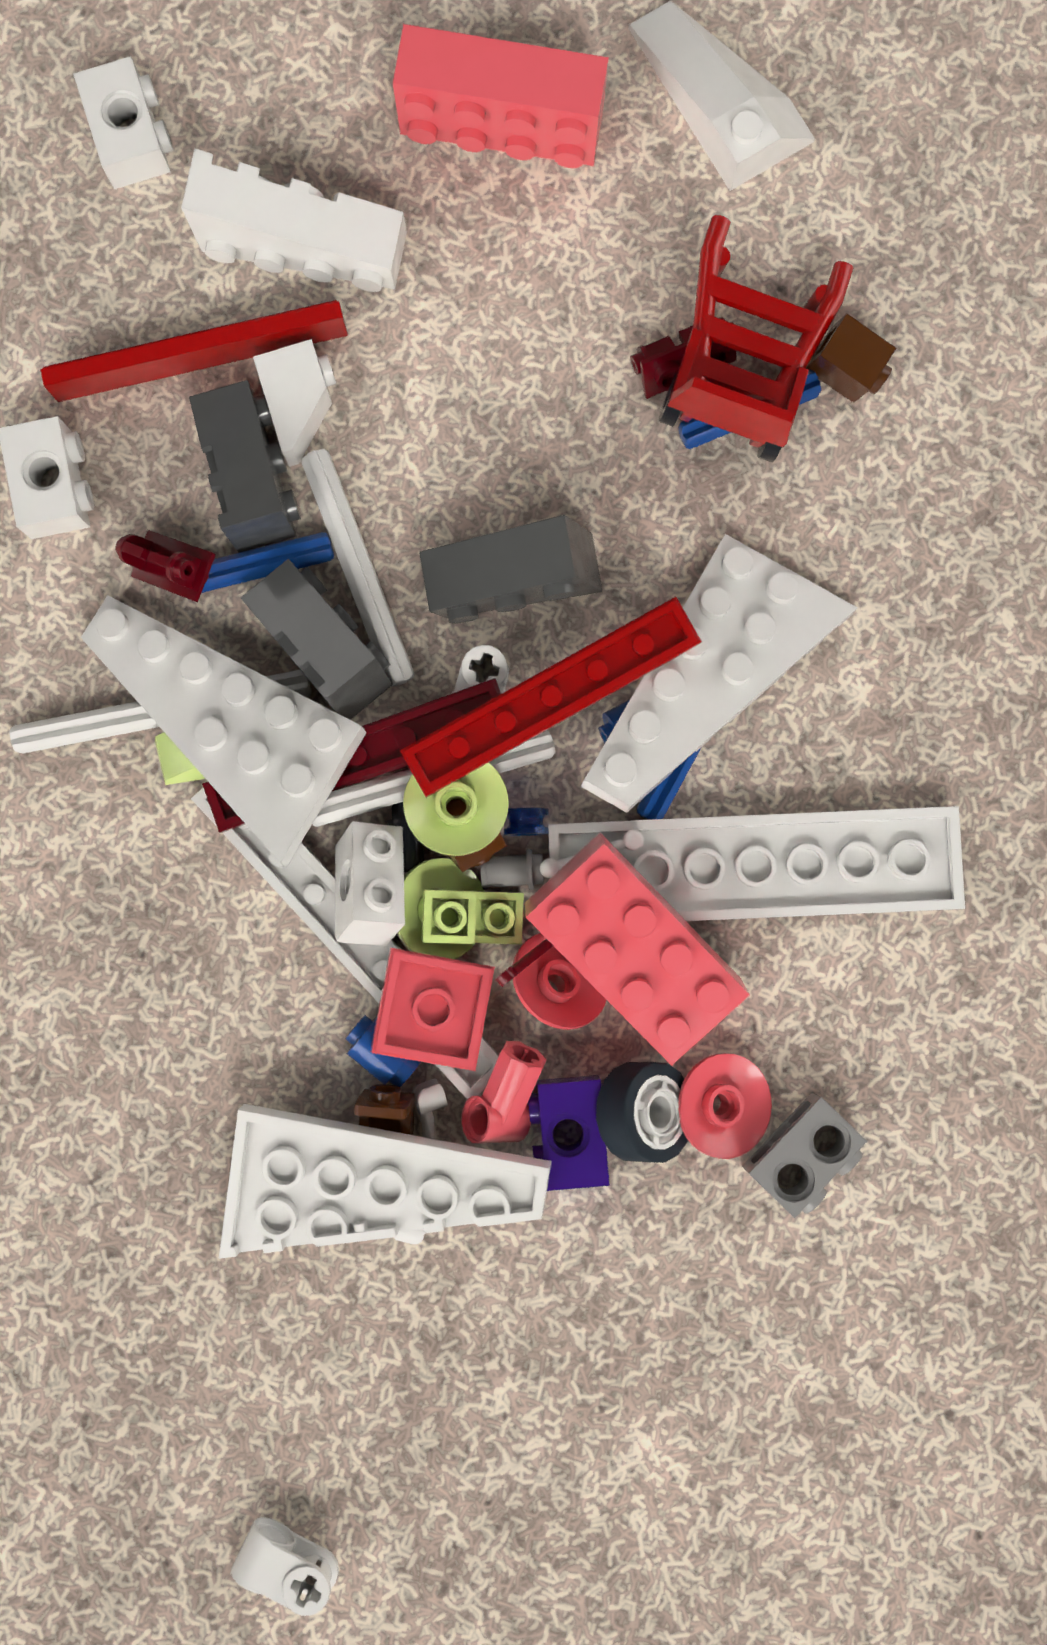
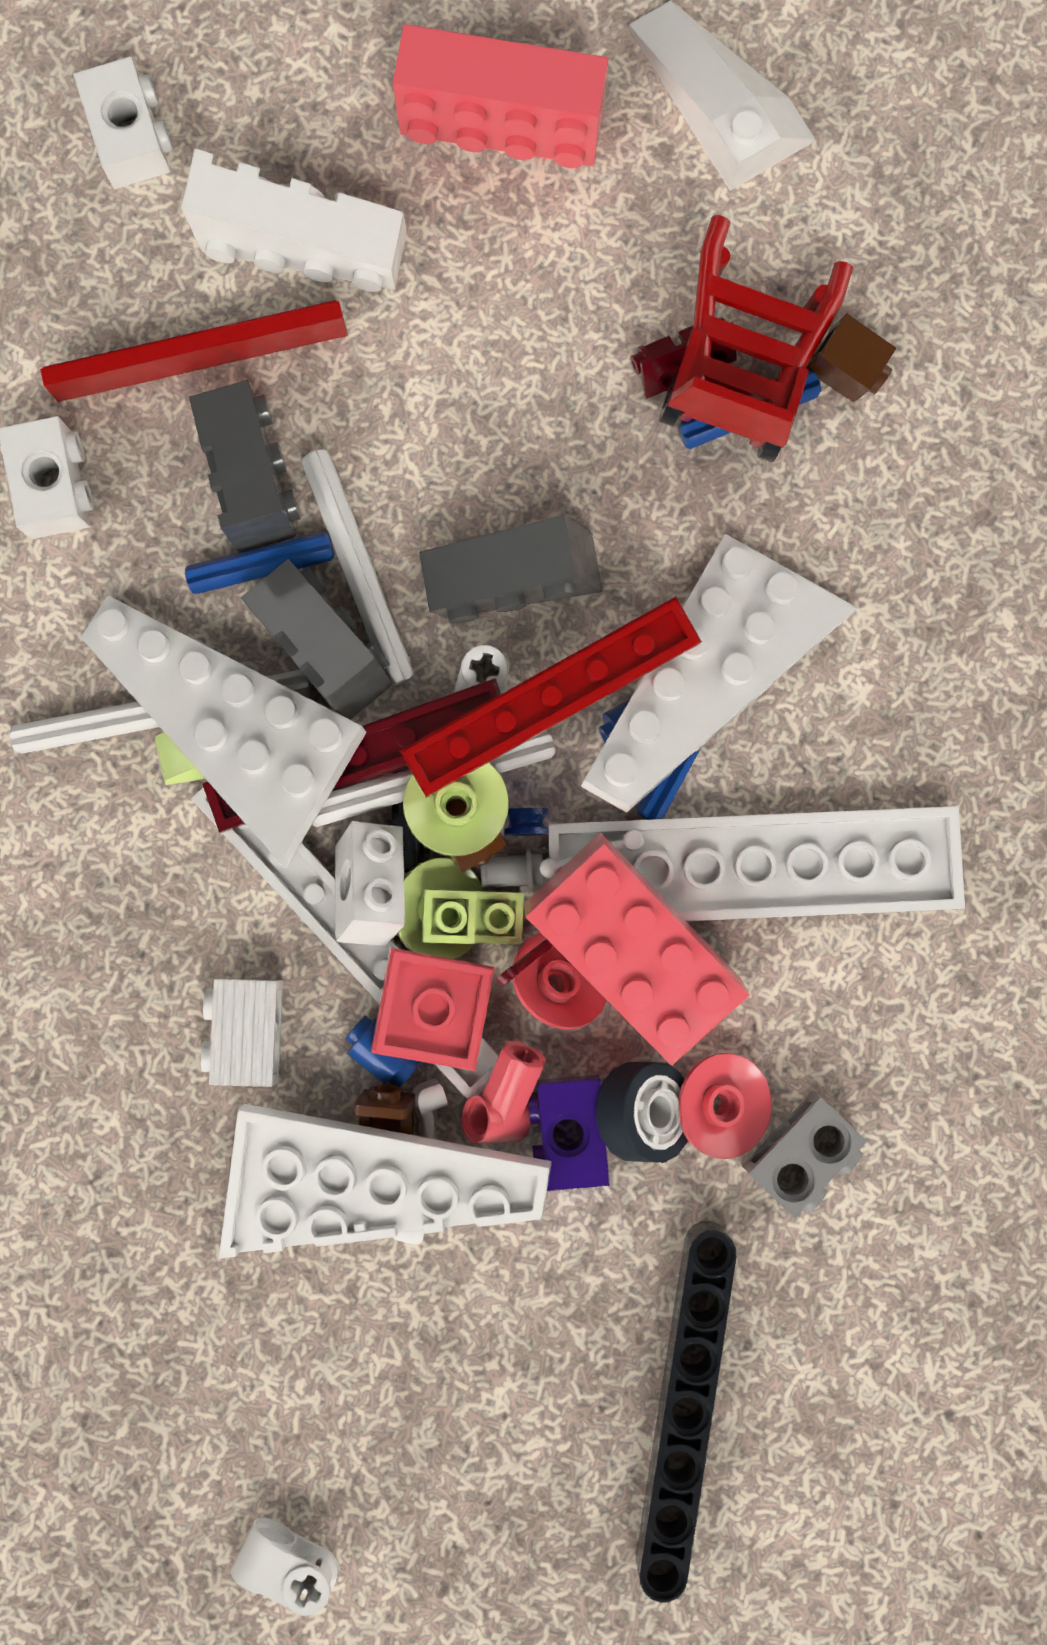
(166, 563): dark red hinge -> none
(243, 1032): none -> white brick
(295, 394): white slope -> none
(689, 1433): none -> black beam

